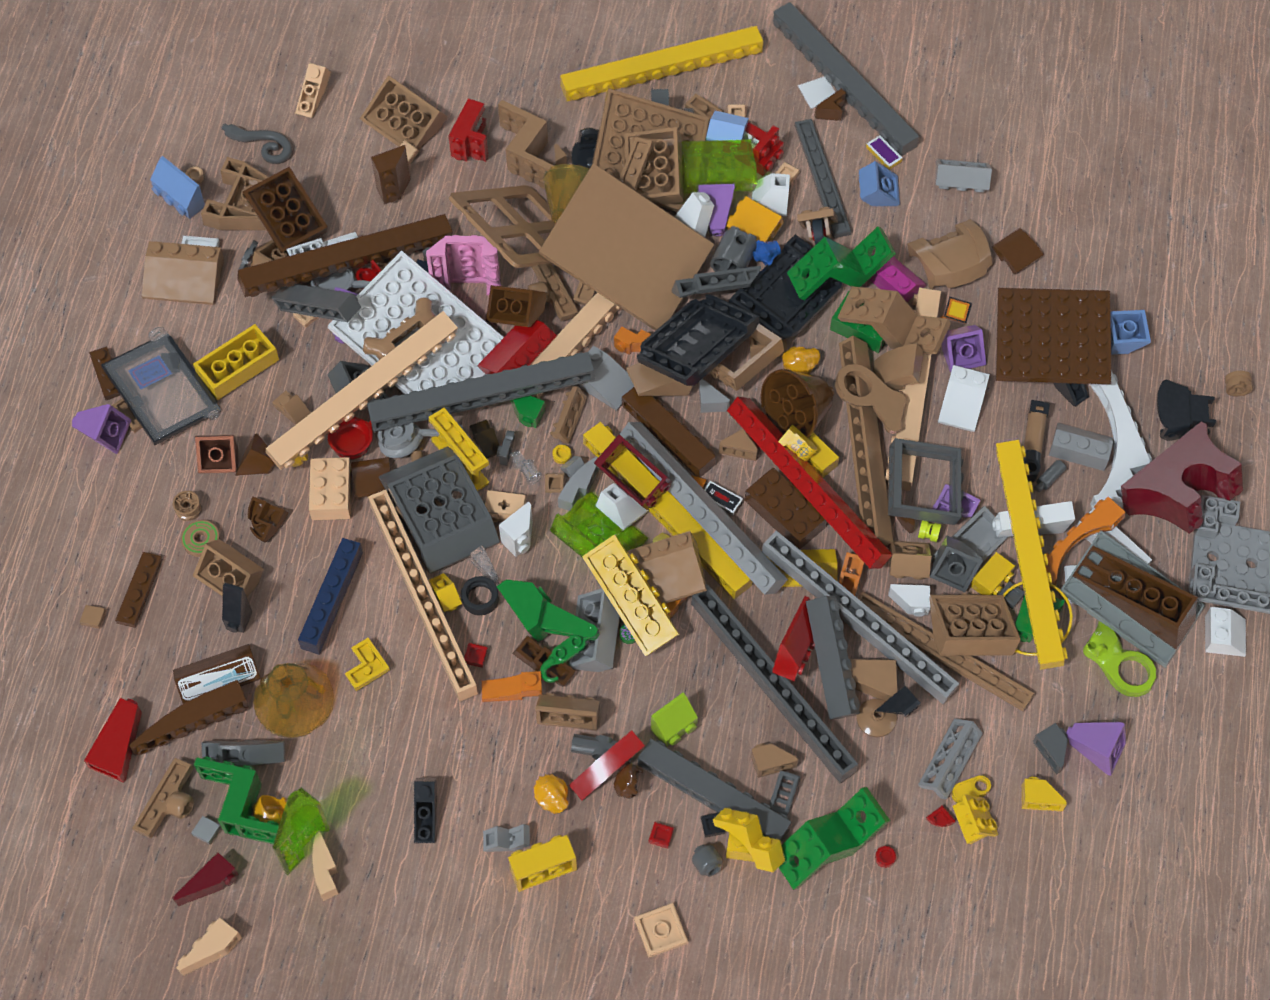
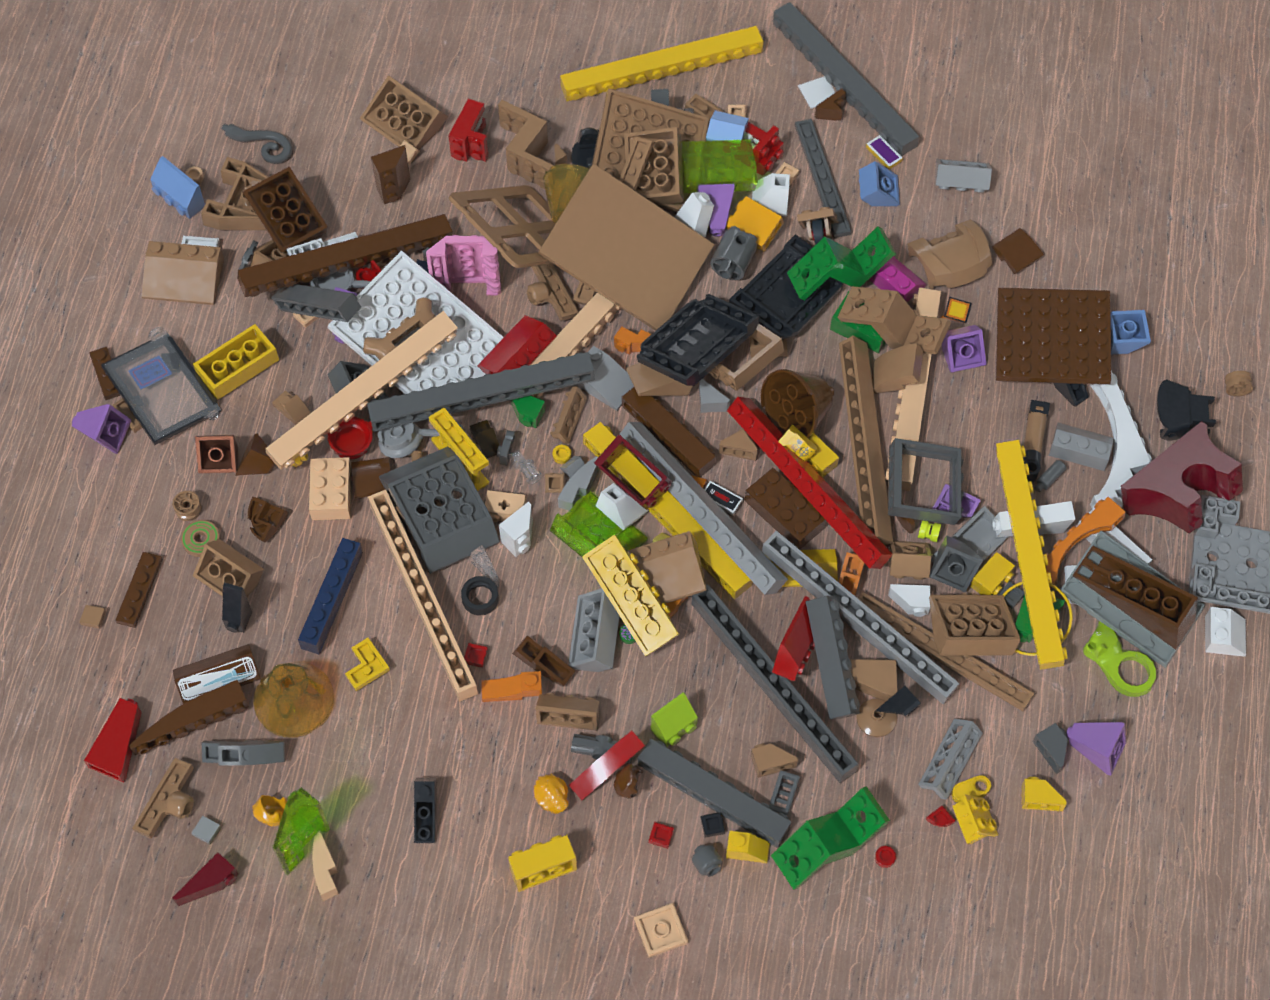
(212, 946): light nougat slope -> none
(241, 796): green bracket -> none
(312, 90): light nougat slope -> none
(445, 592): yellow slope -> none
(505, 839): light grey slope -> none
(515, 306): reddish brown slope -> none
(541, 617): green slope -> none
(716, 281): dark grey wedge -> none
(746, 828): yellow arch -> none
(766, 252): blue rock -> none
(801, 359): light orange hair -> none
(886, 402): medium nougat animal -> none
(963, 398): white slope -> none

